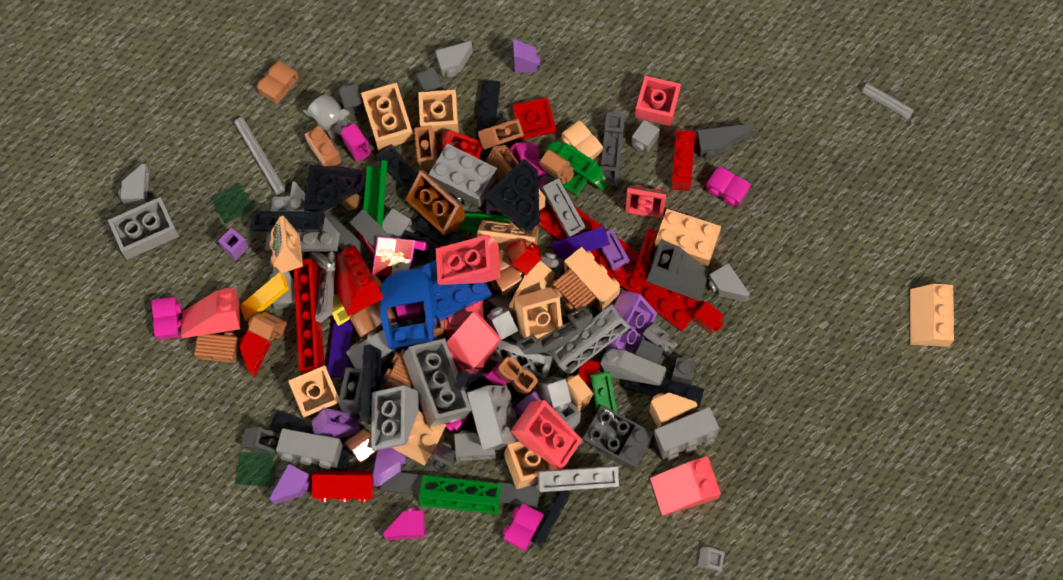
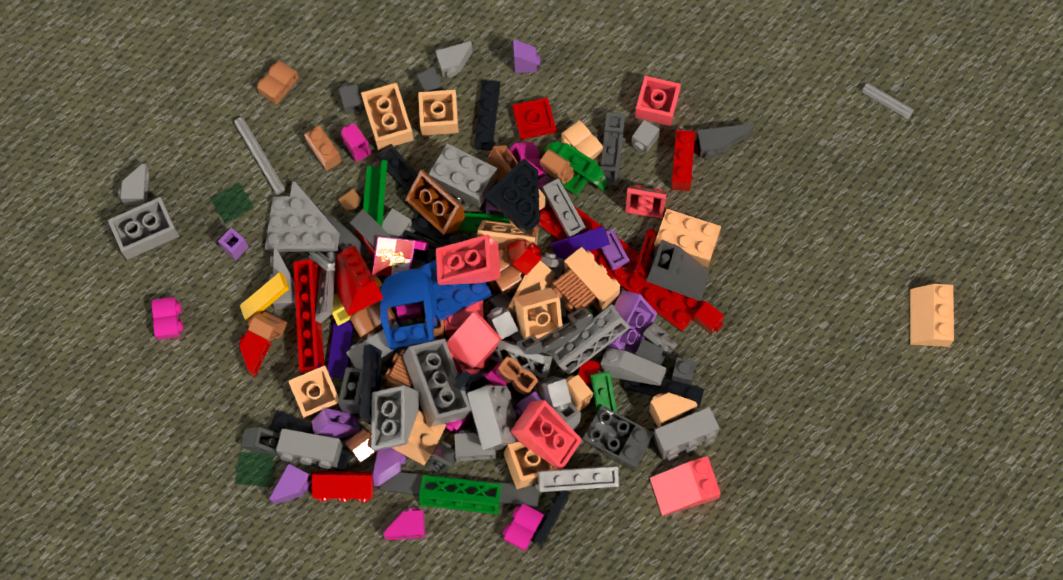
(212, 314): coral slope -> none
(217, 347): nougat brick -> none
(285, 246): light nougat slope -> none
(300, 221): black plate -> none
(328, 115): light grey piece -> none
(331, 186): black plate -> none
(426, 147): nougat brick -> none
(460, 142): red slope -> none
(500, 133): nougat brick -> none
(711, 559): light grey slope -> none
(727, 284): light grey slope -> none
(728, 186): dark pink brick -> none

